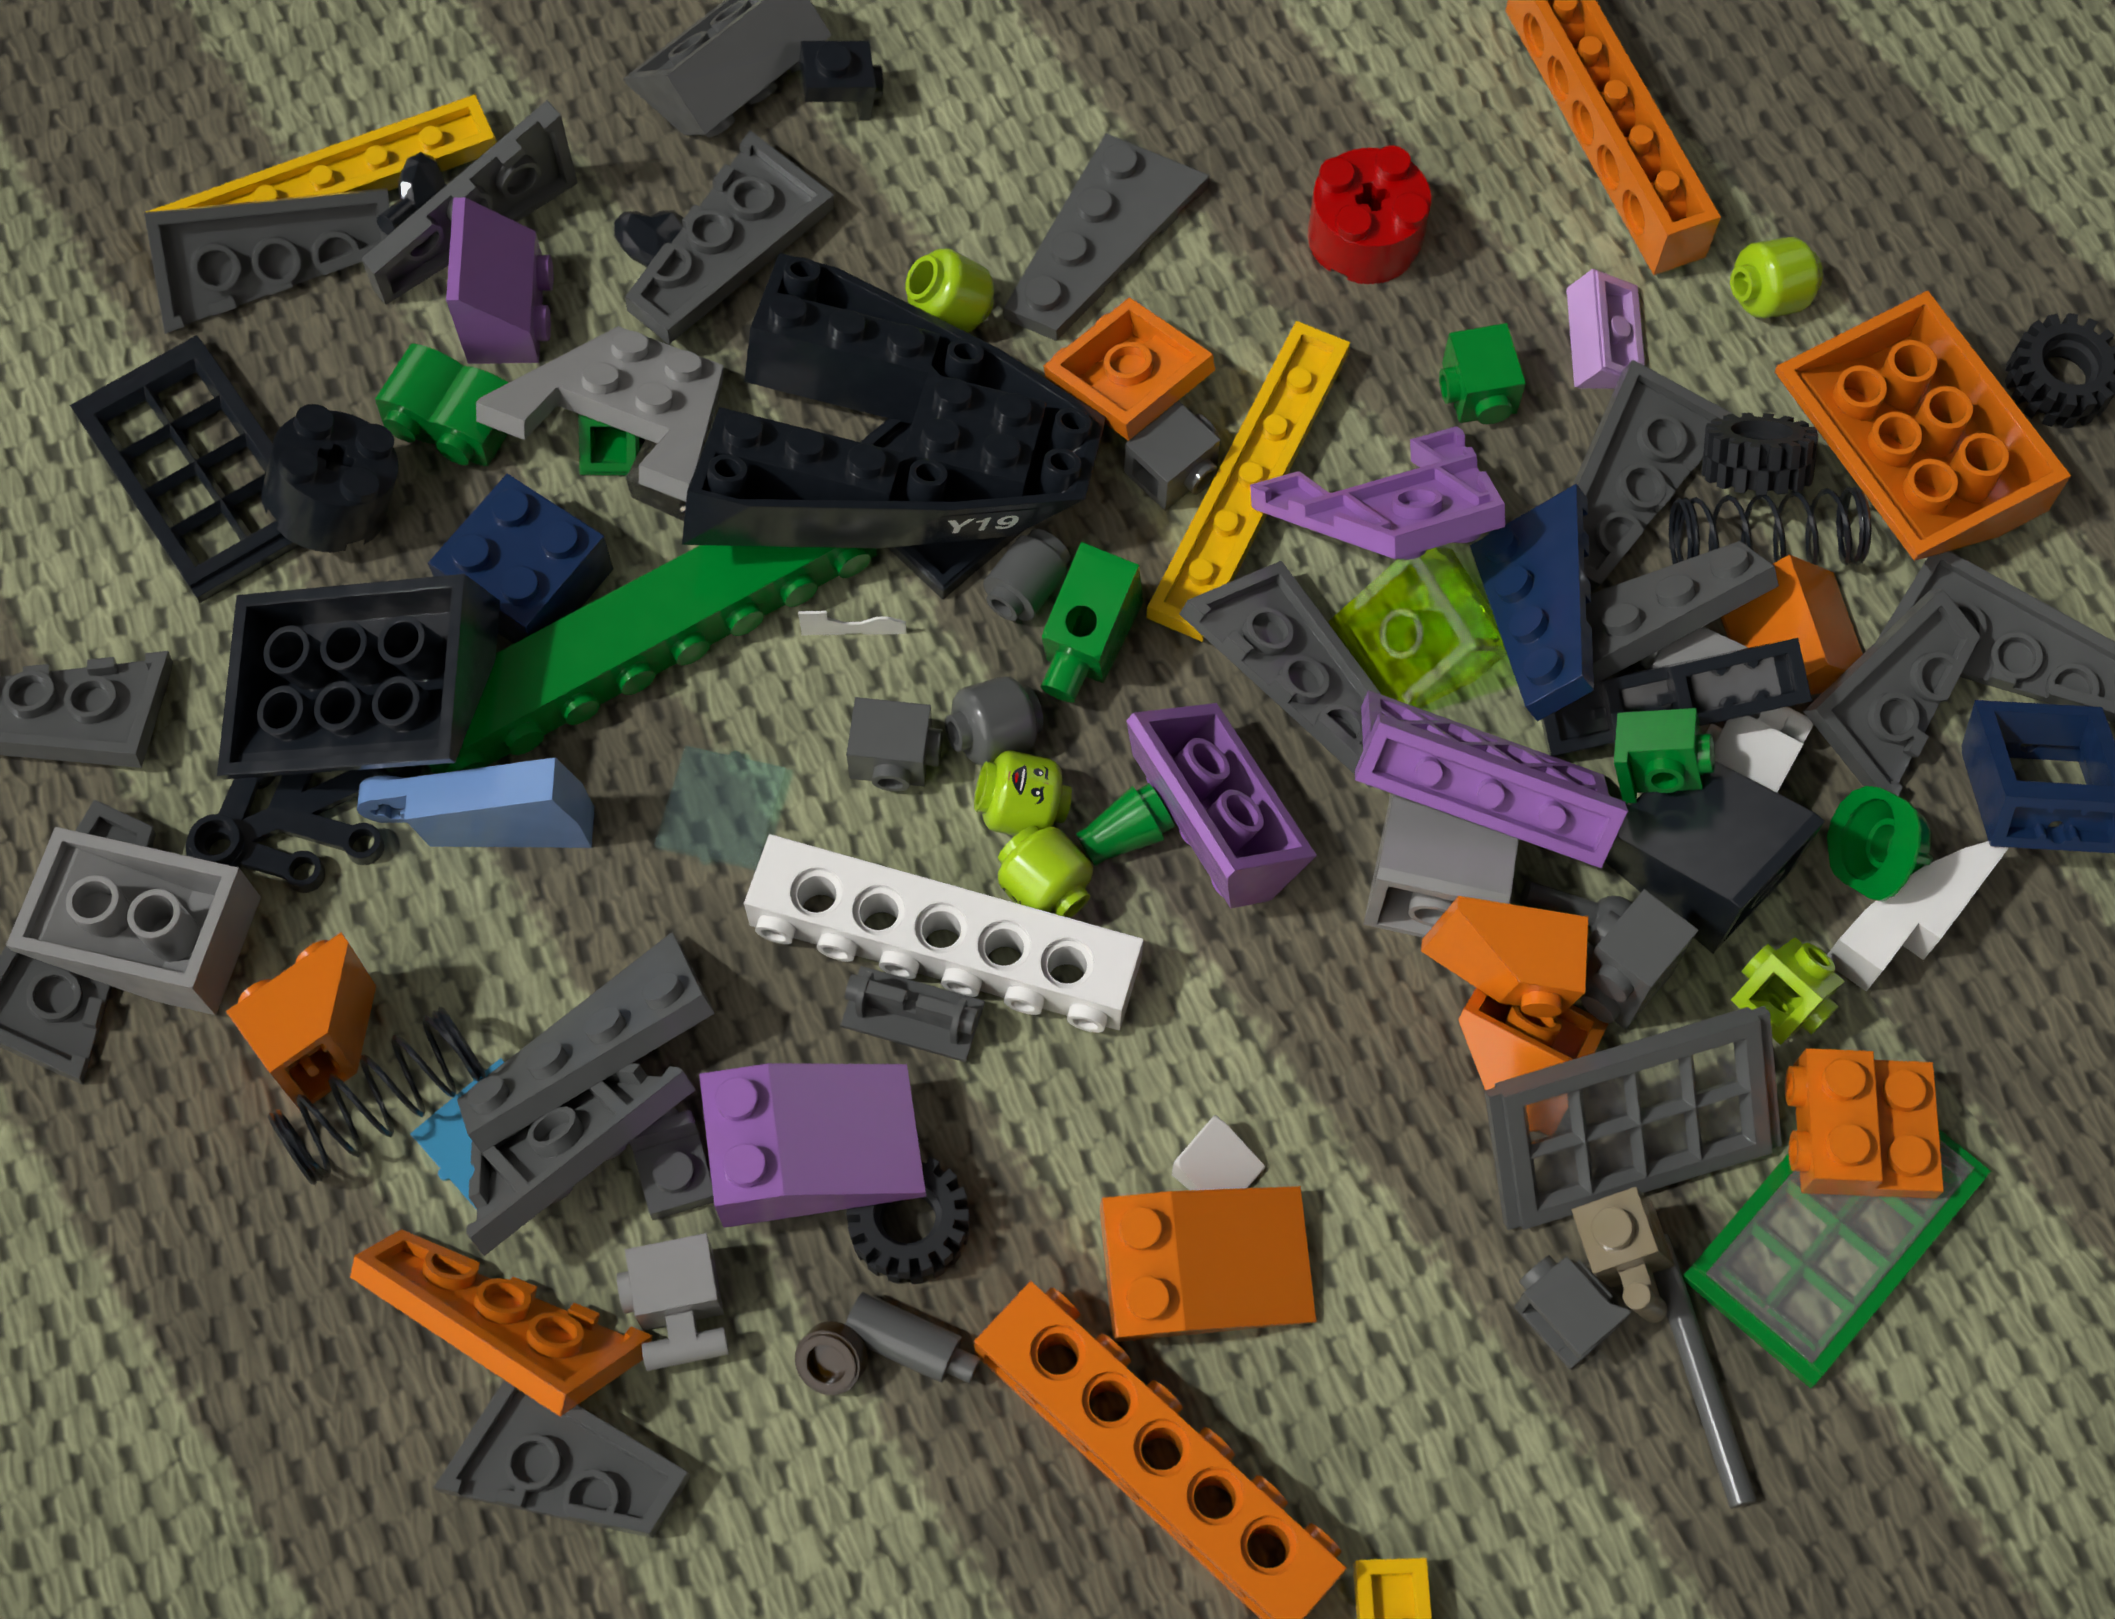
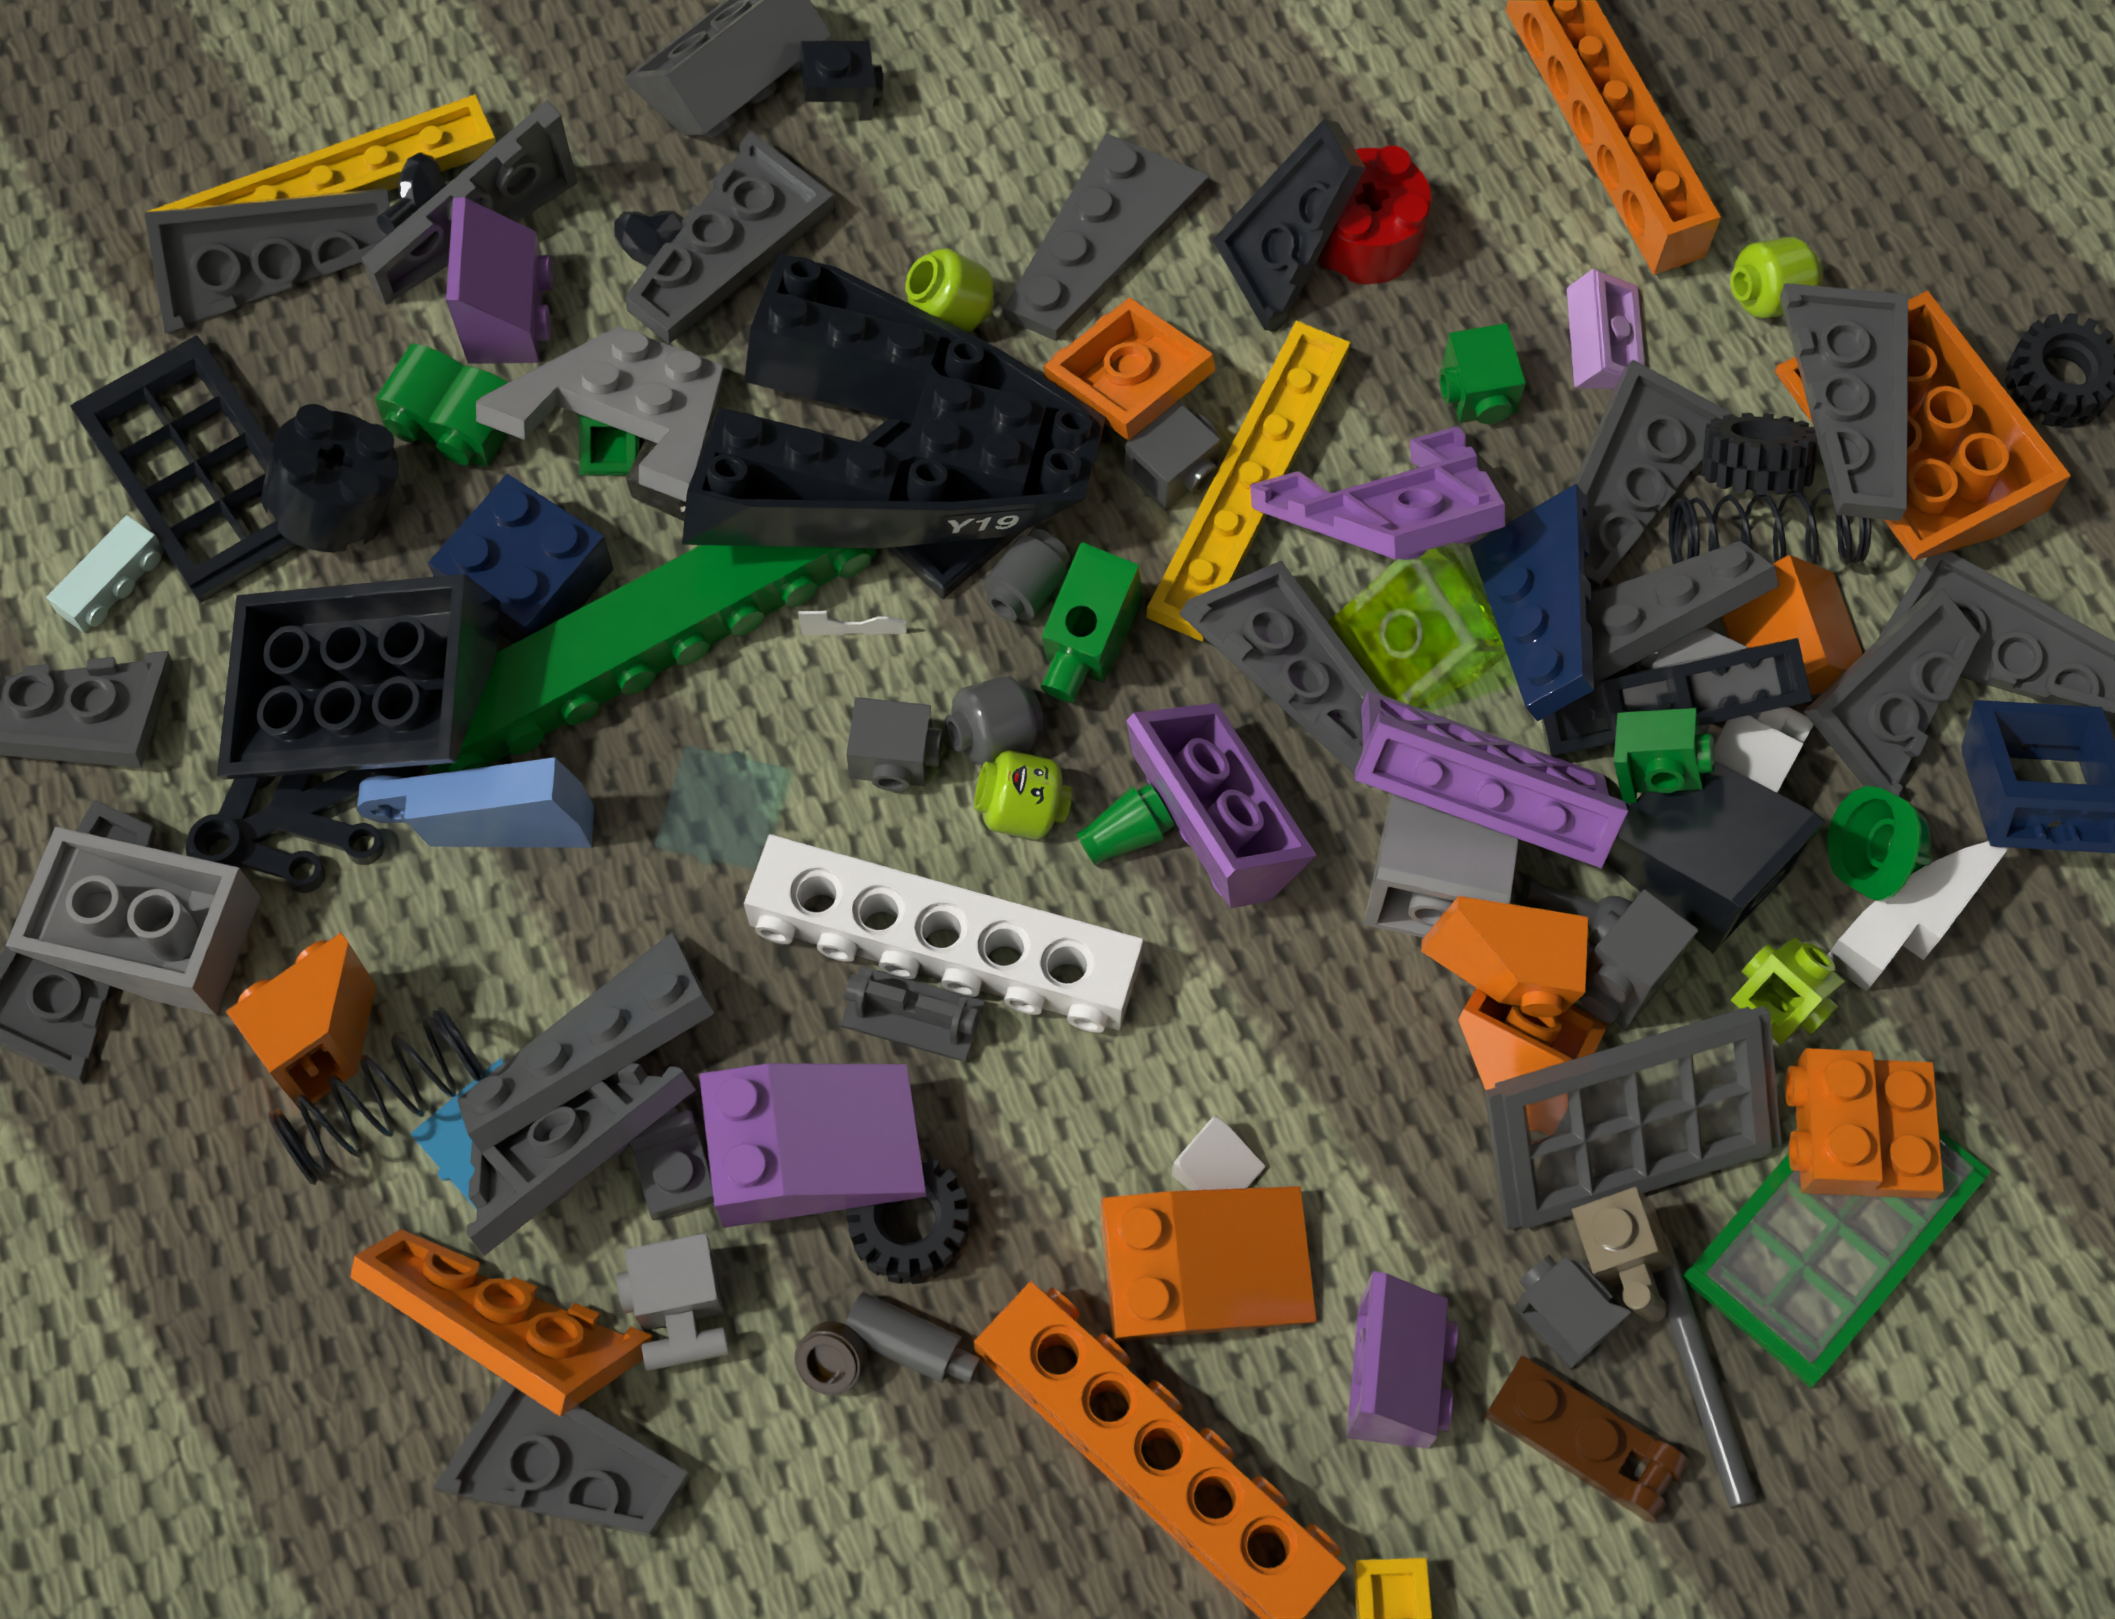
(106, 574): none -> light aqua piece
(1045, 871): lime head -> none
(1288, 222): none -> black wing
(1400, 1364): none -> medium lavender slope
(1585, 1438): none -> reddish brown plate
(1855, 384): none -> dark grey wing

